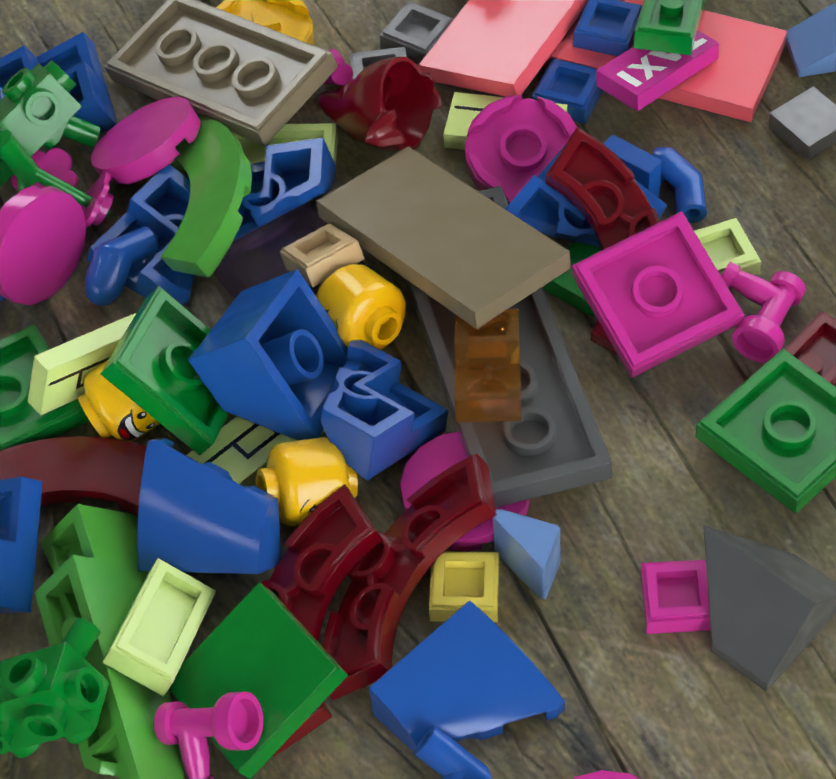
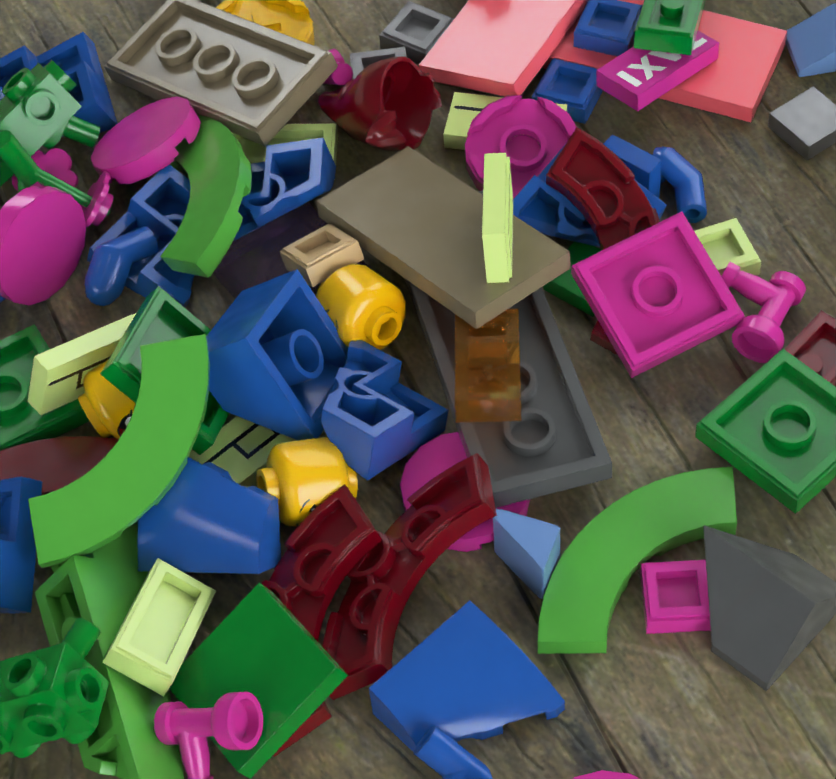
(141, 462): none -> bright green tile
(461, 578): light yellow tile -> none
(497, 218): none -> yellowish green tile
(614, 545): none -> bright green tile

